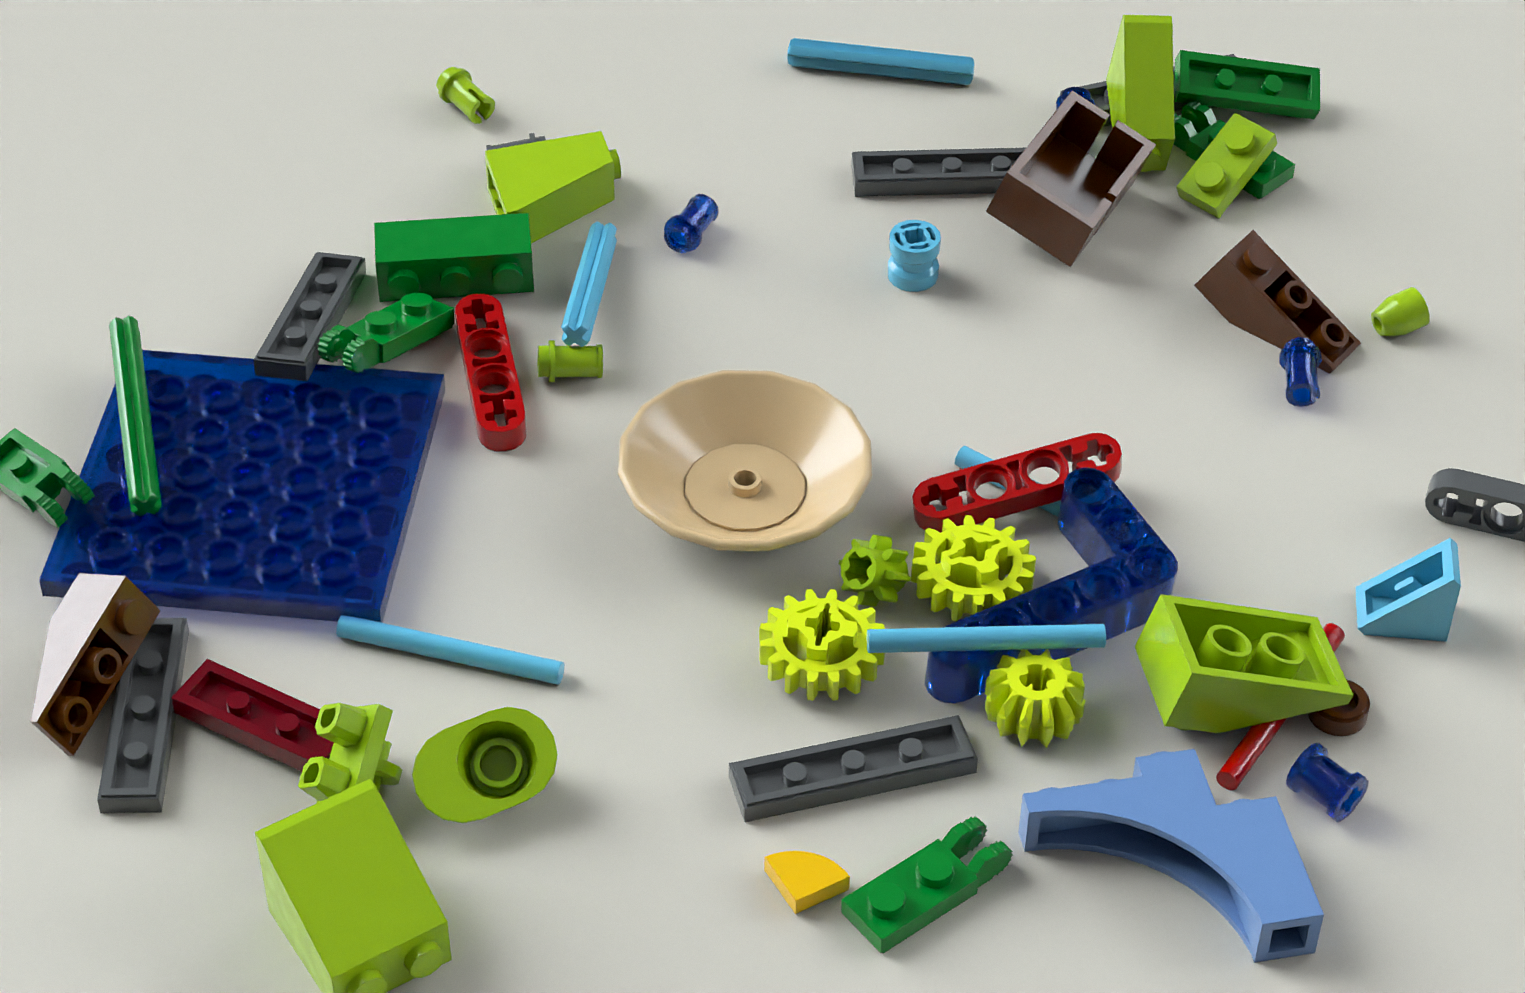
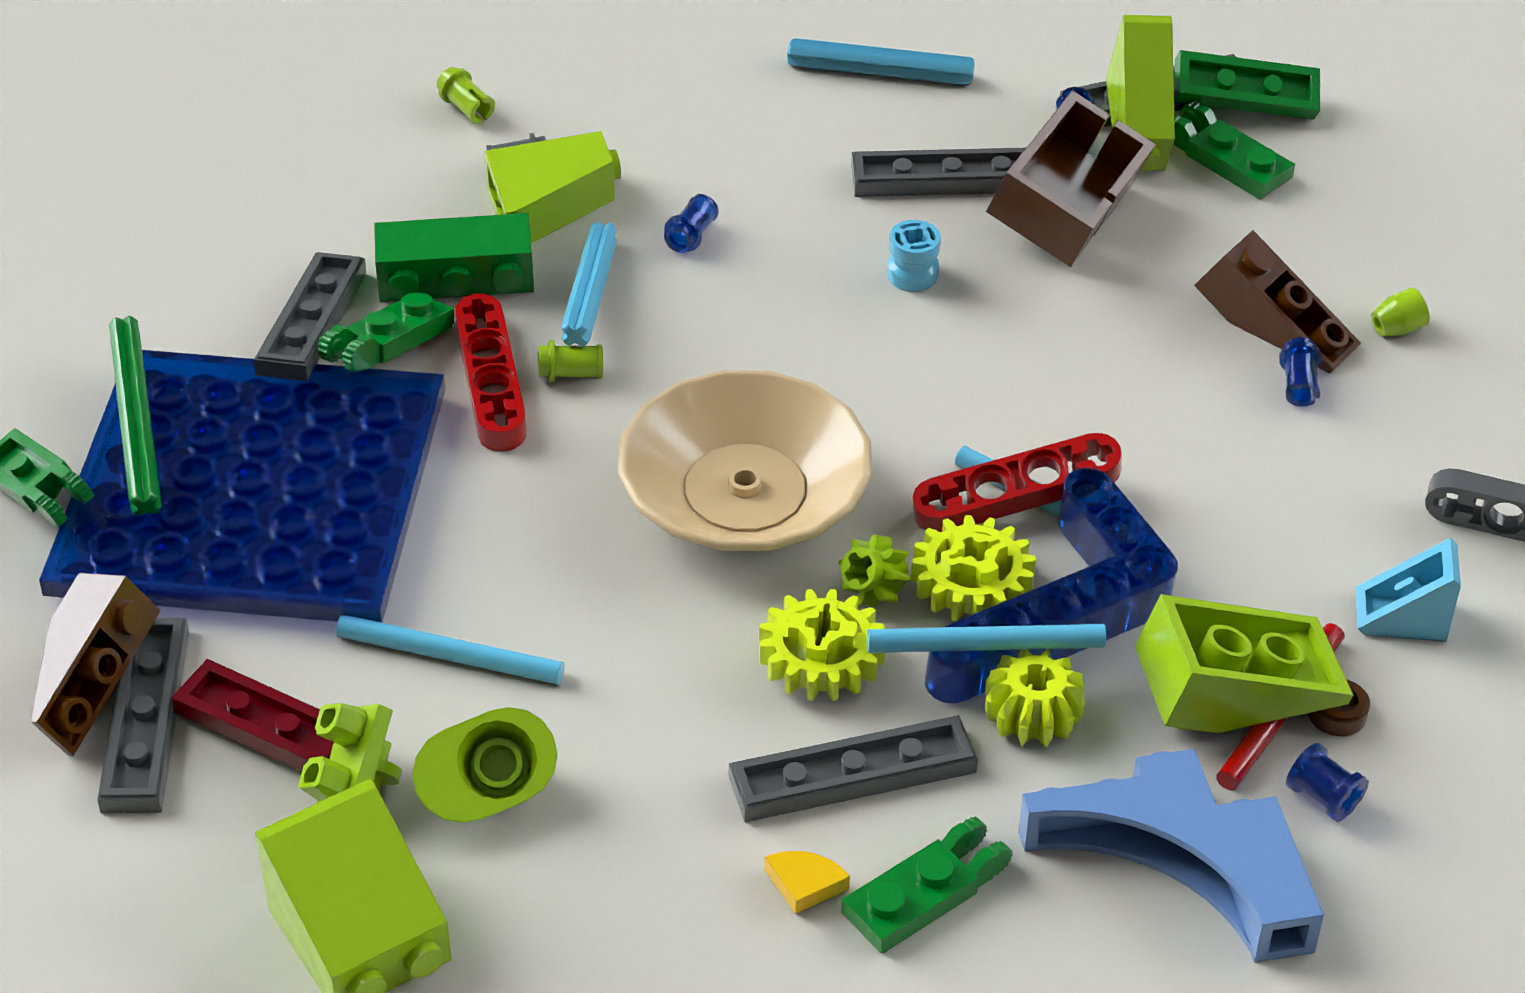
(1226, 165): lime plate -> none

